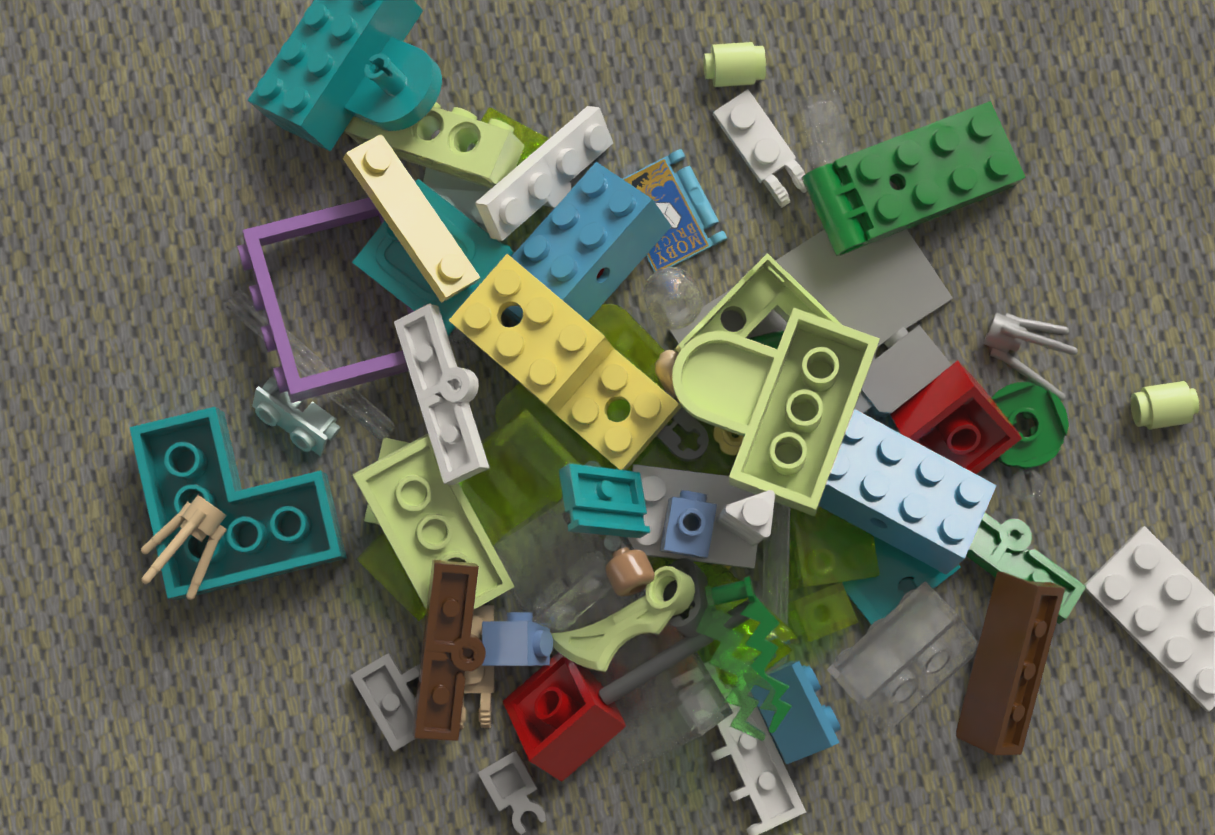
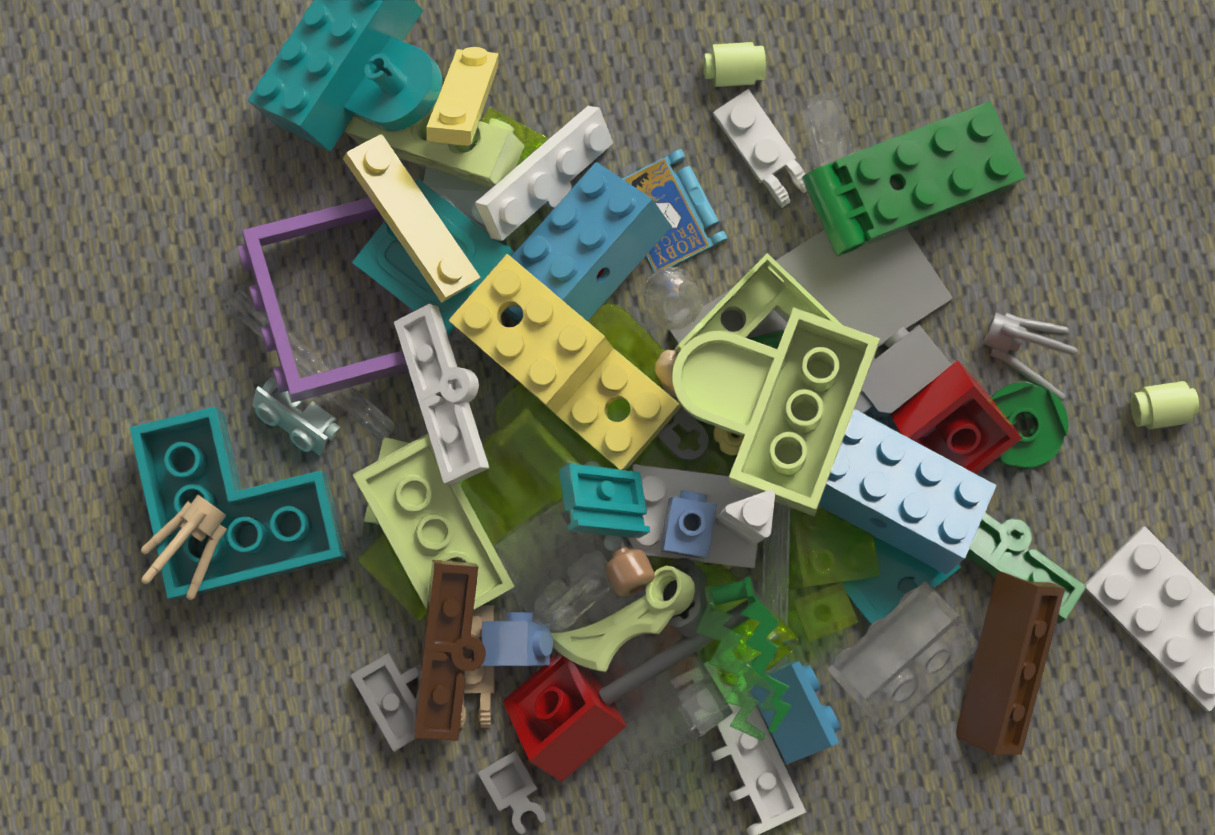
(462, 97): none -> light yellow plate

